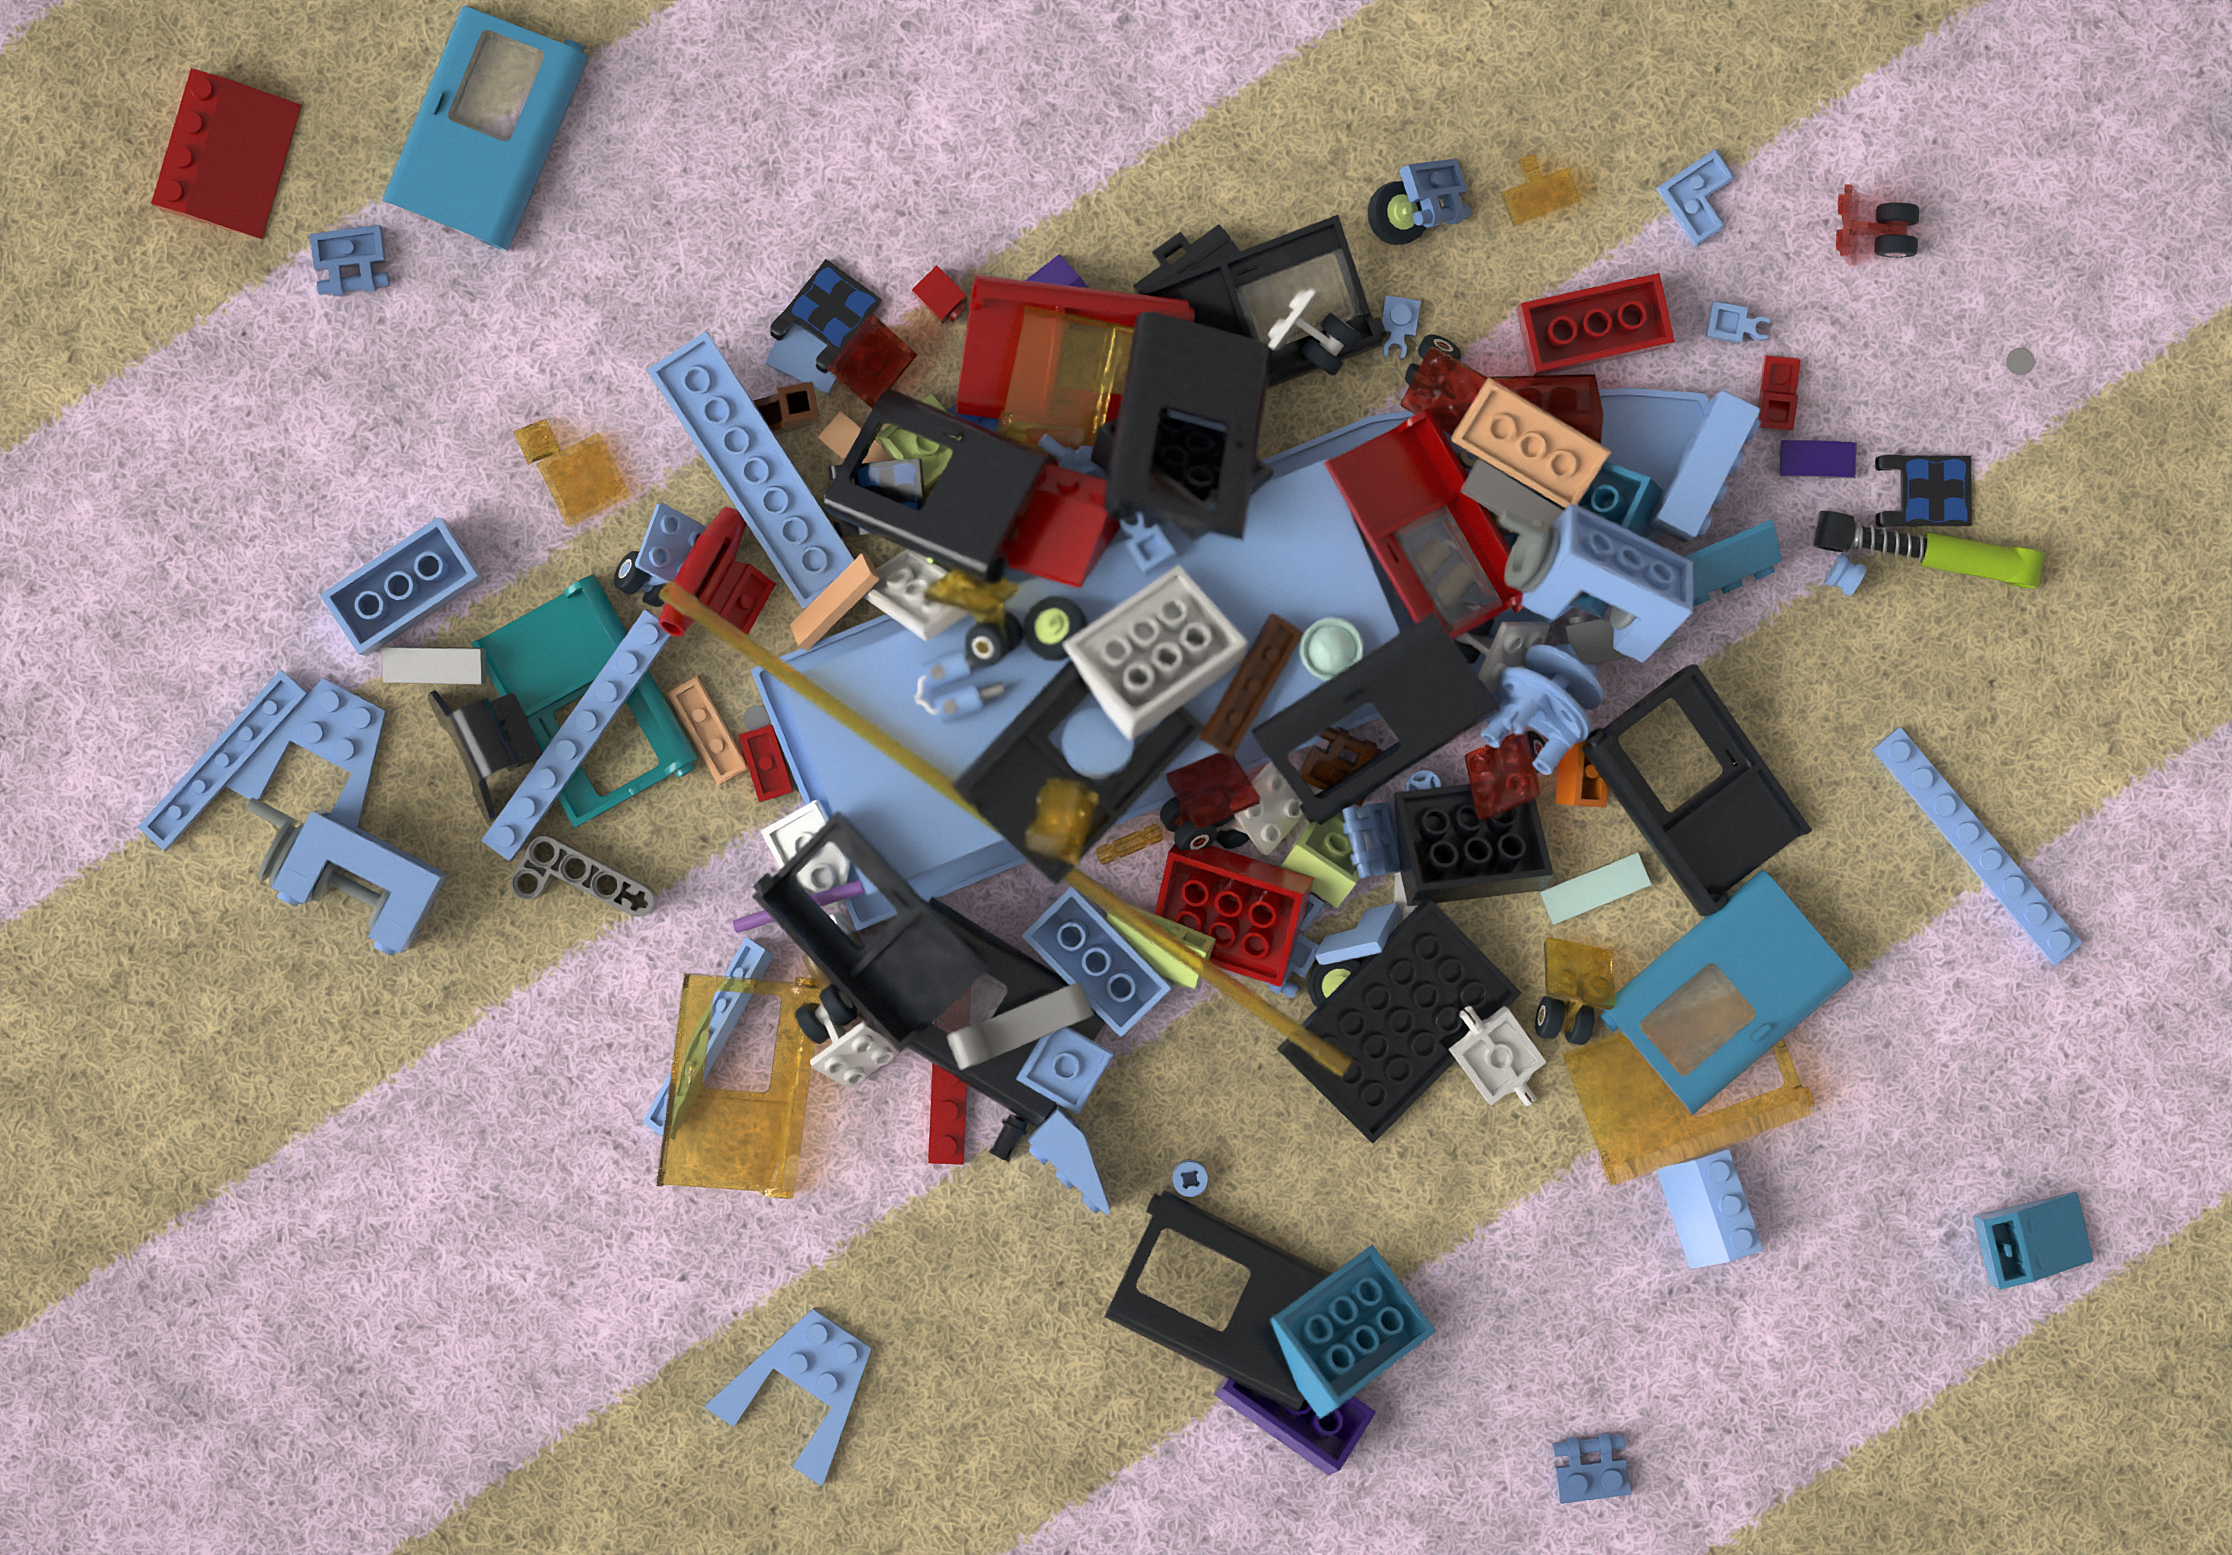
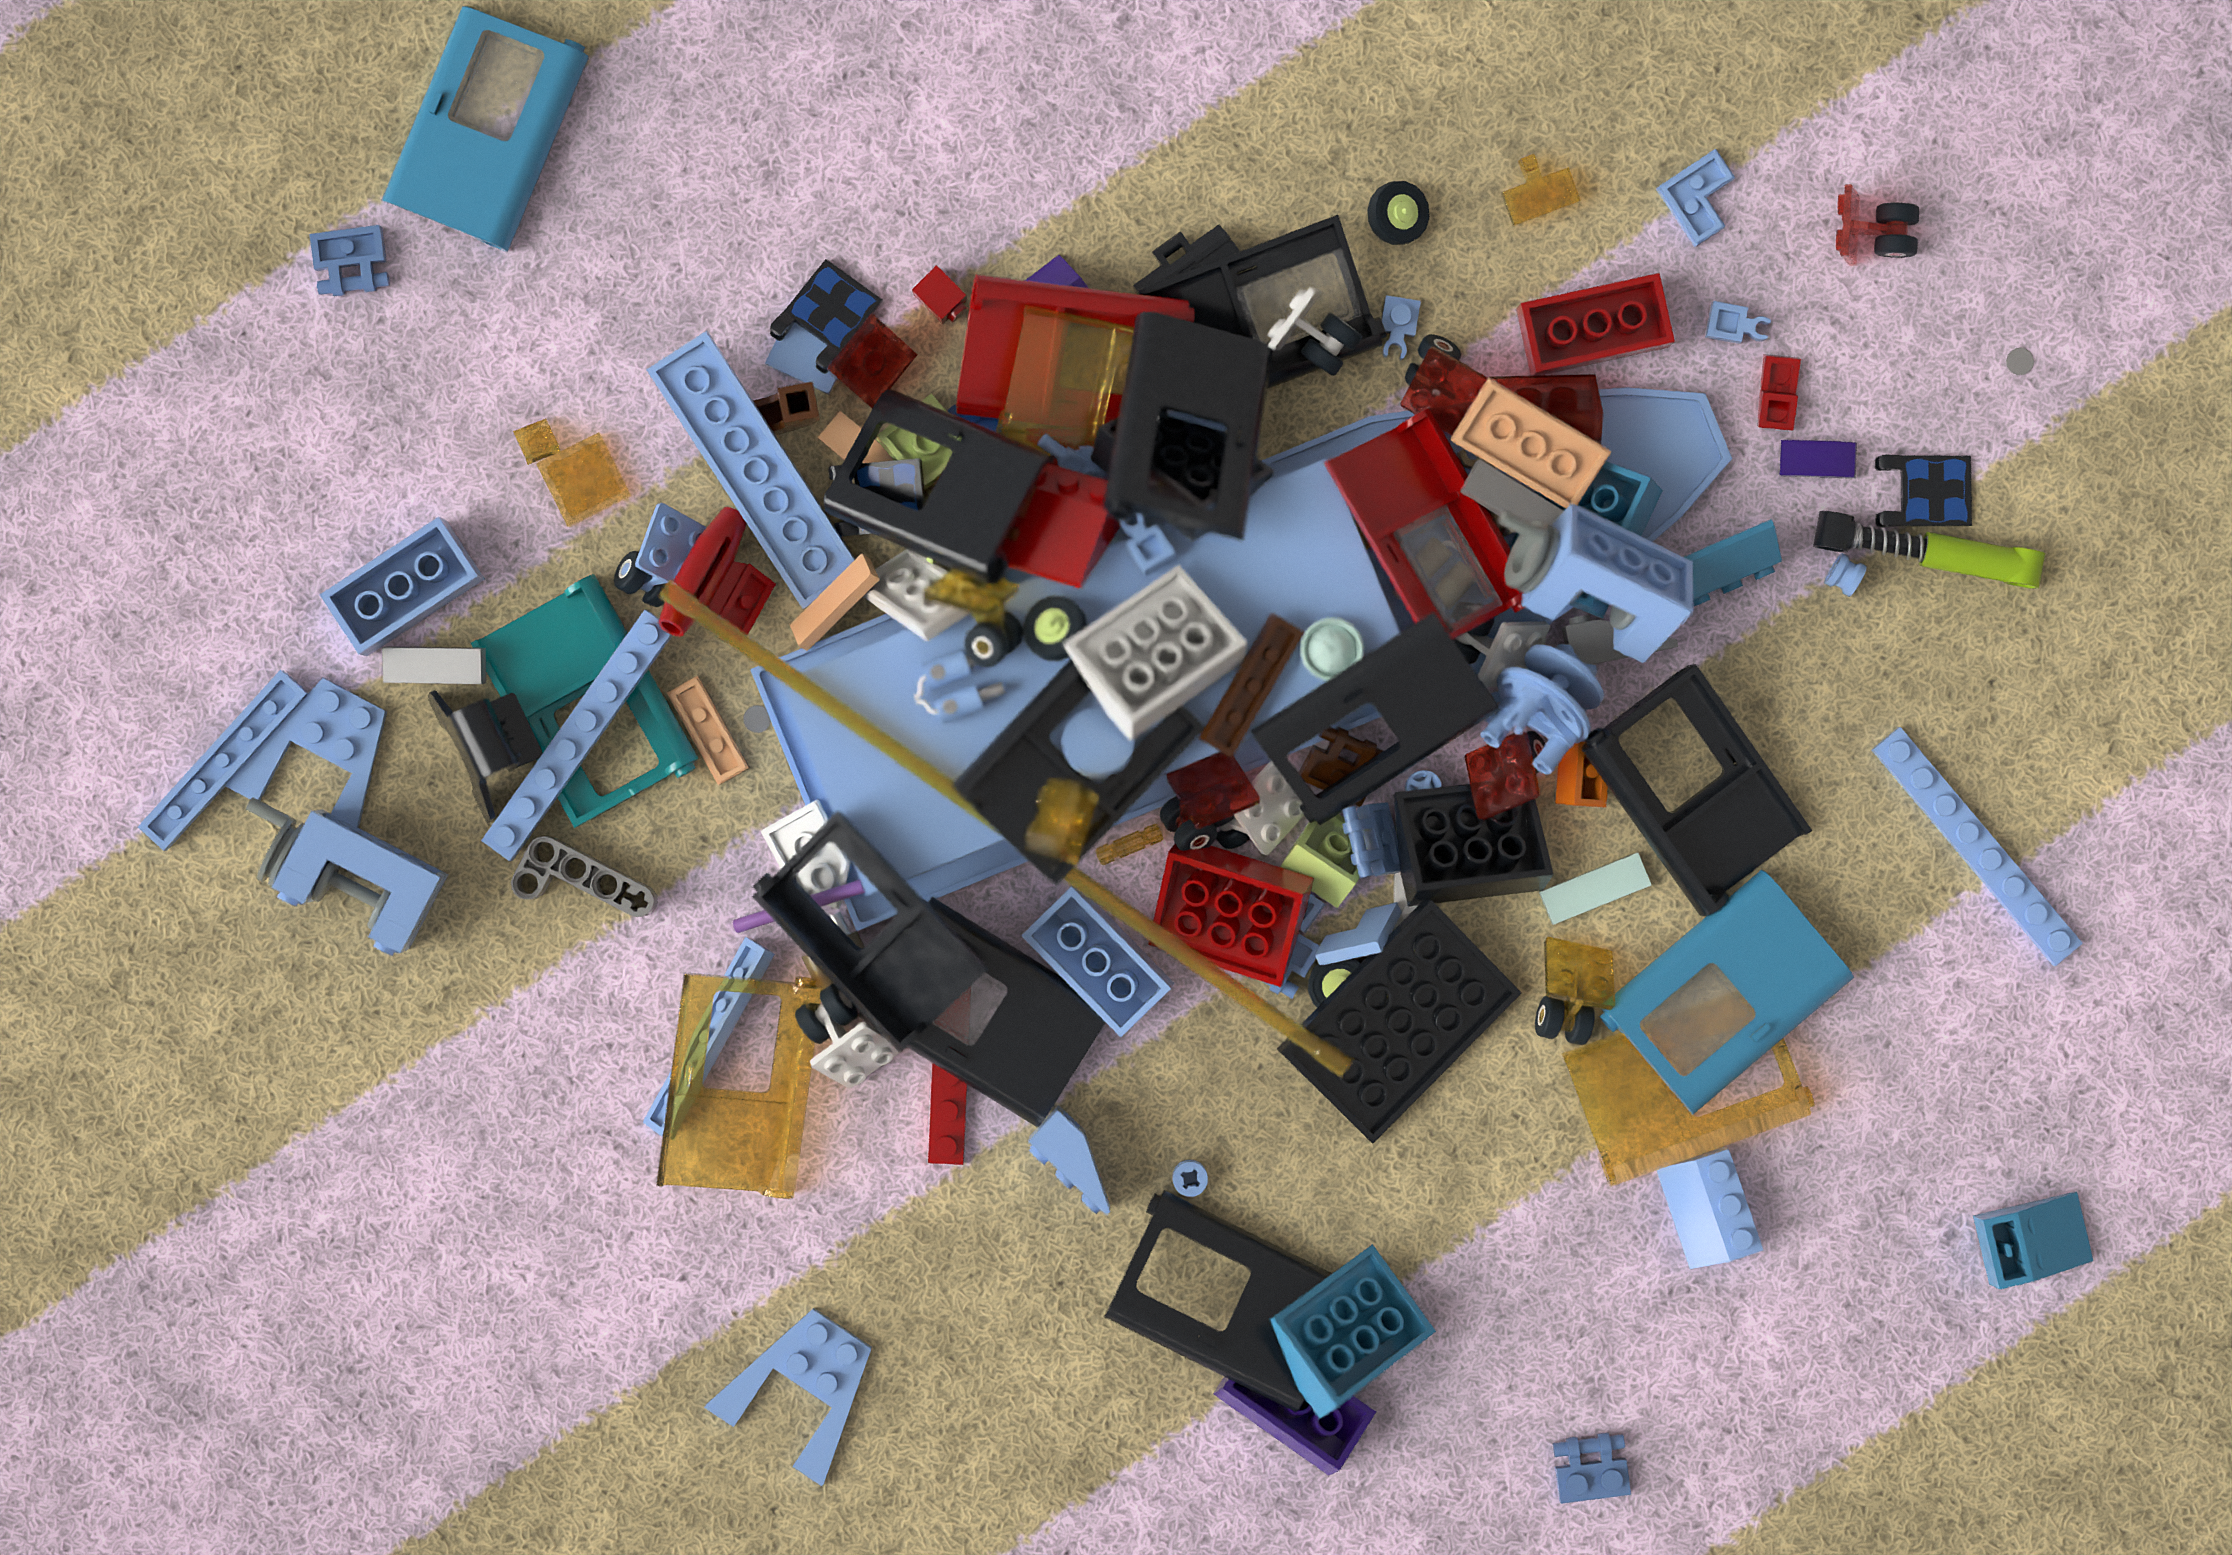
(226, 154): red slope -> none
(766, 763): red plate -> none
(1009, 1137): black pin -> none
(1020, 1026): light grey beam -> none
(1065, 1067): light blue tile -> none
(1159, 959): yellowish green slope -> none
(1435, 181): medium blue plate -> none
(1497, 1056): white plate -> none
(1704, 466): light blue brick -> none

